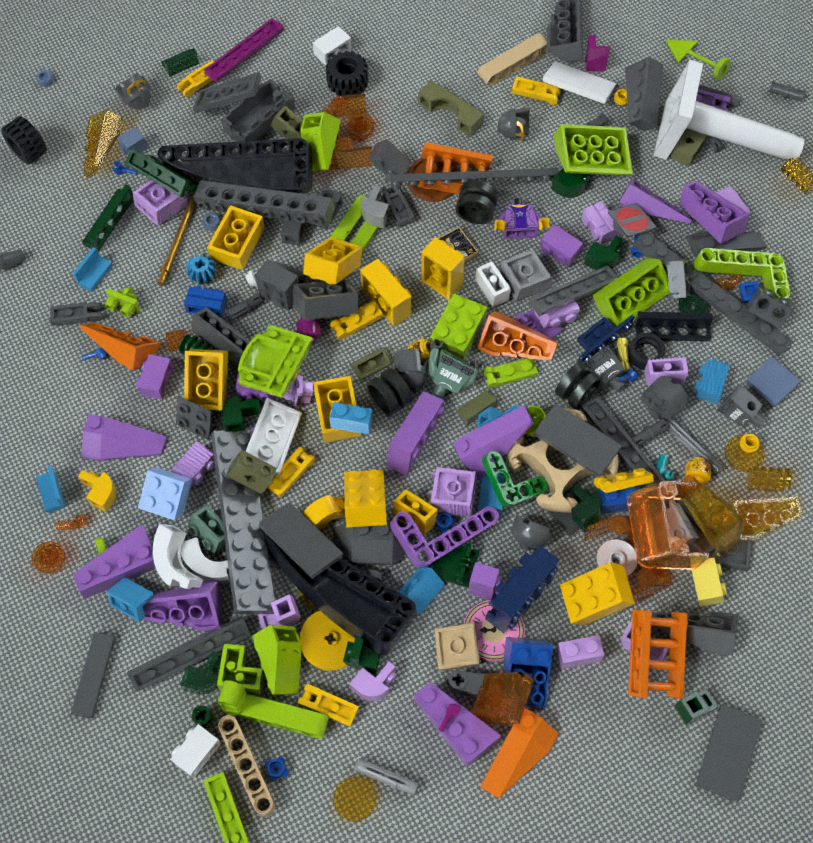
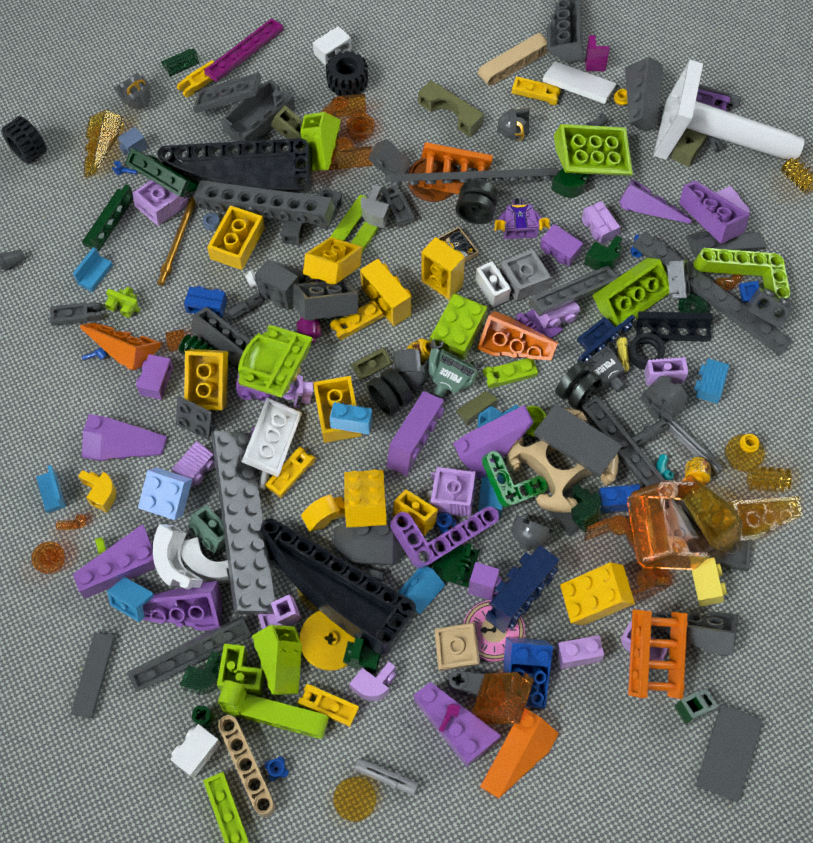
(45, 78): sand blue tile -> none
(201, 268): dark azure gear -> none
(234, 411): dark green brick -> none
(251, 471): olive brick -> none
(301, 540): dark grey tile -> none
(618, 550): white dish -> none
(624, 480): yellow plate -> none
(631, 220): piece -> none
(631, 375): blue hand -> none
(681, 48): lime piece -> none
(742, 407): dark grey torso -> none
(773, 381): sand blue tile -> none
(787, 91): dark grey pin -> none

